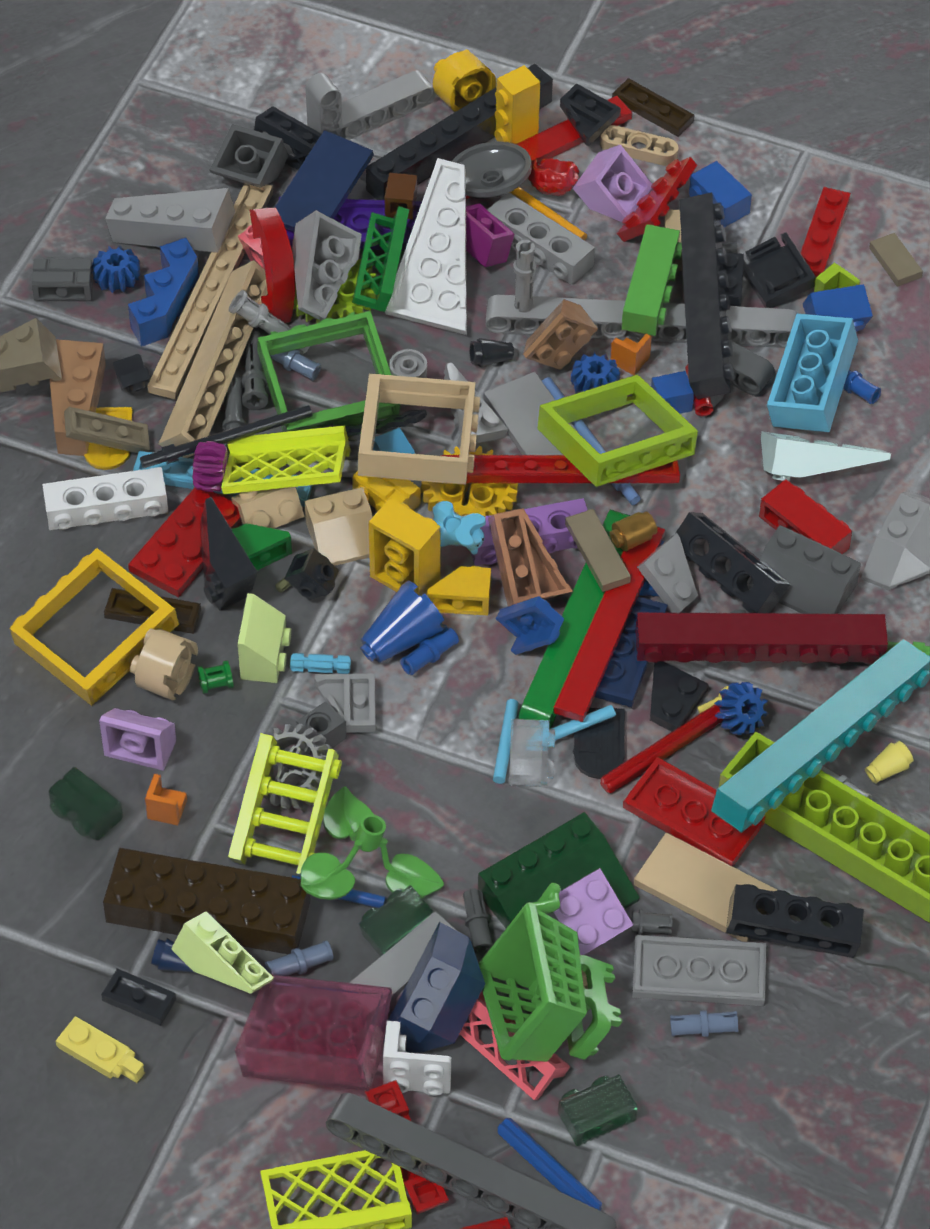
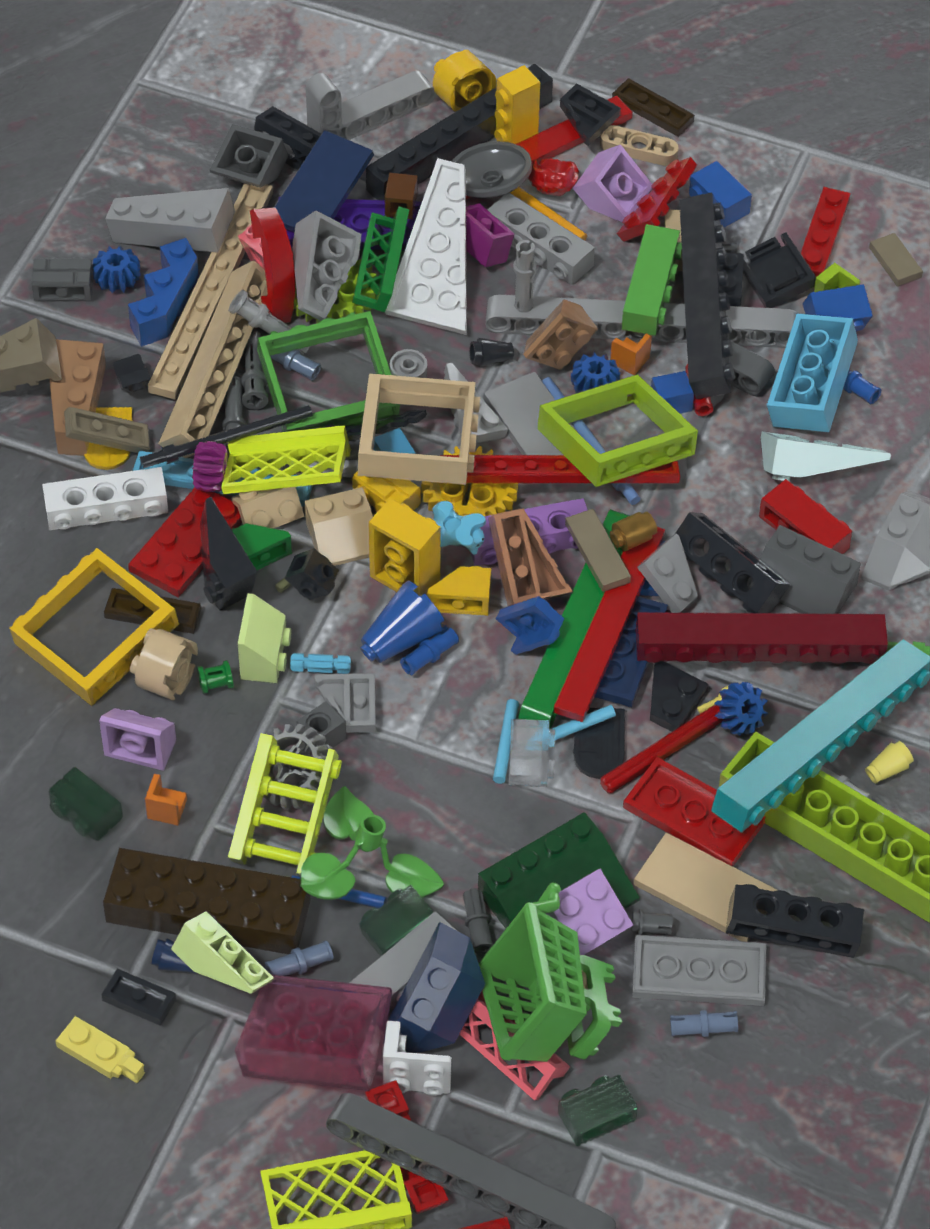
(545, 1163): blue axle -> none

